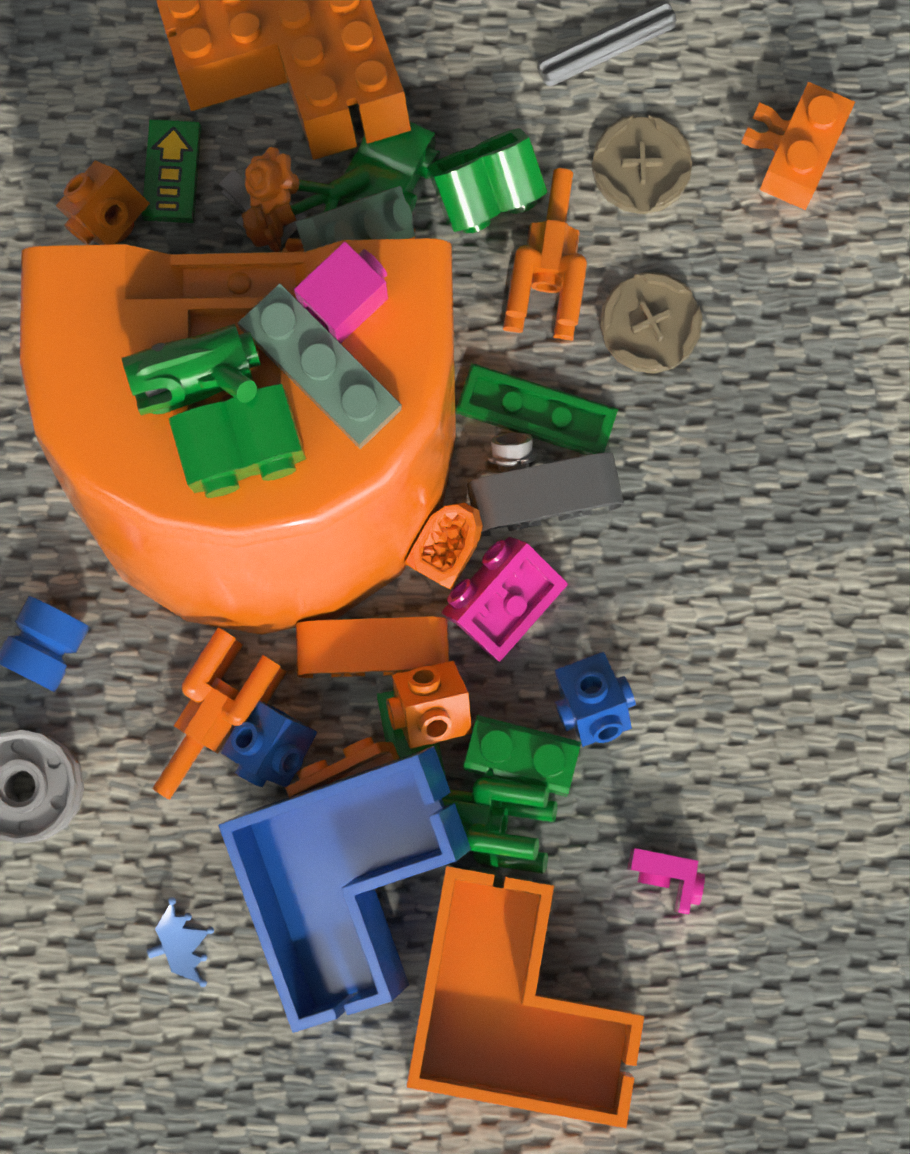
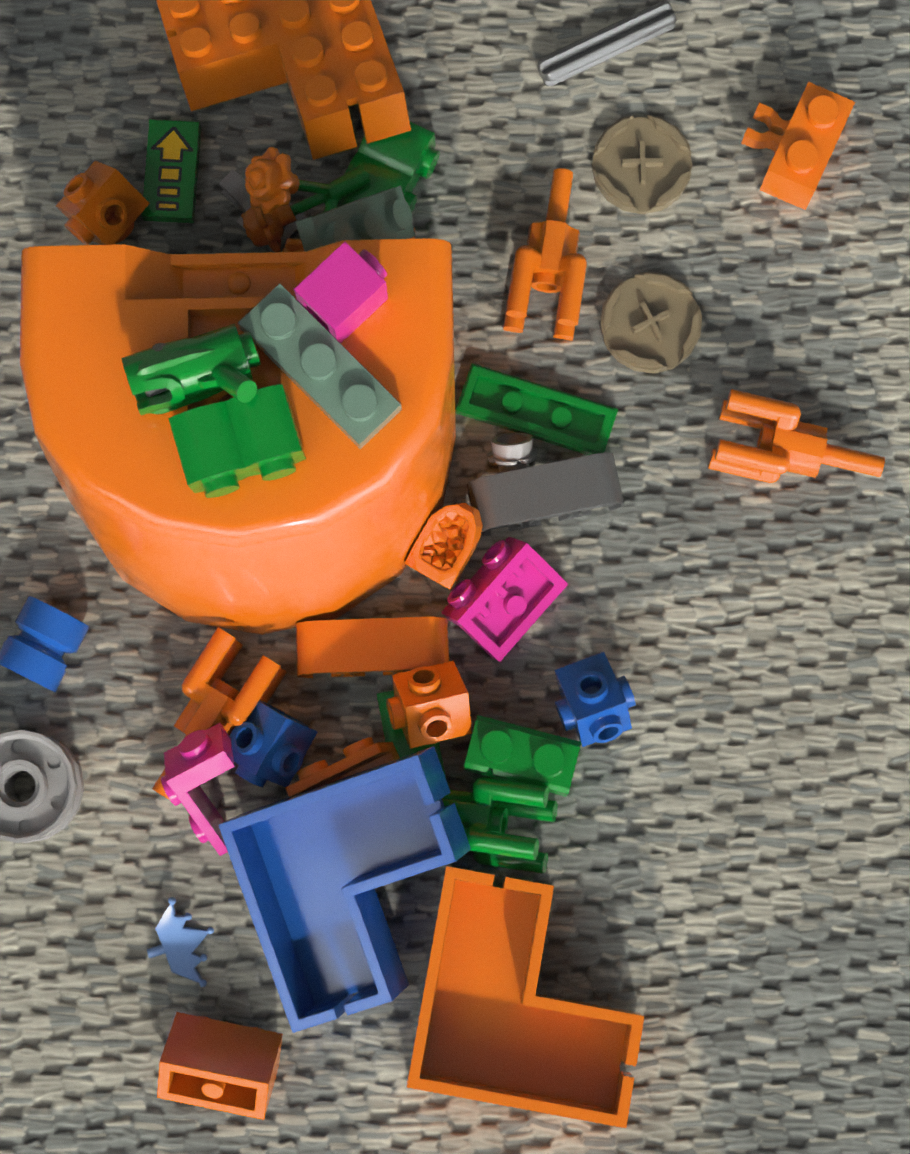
(189, 765): none -> dark pink bracket
(219, 1065): none -> orange brick
(487, 181): green brick -> none
(659, 869): dark pink bracket -> none
(782, 443): none -> orange plant

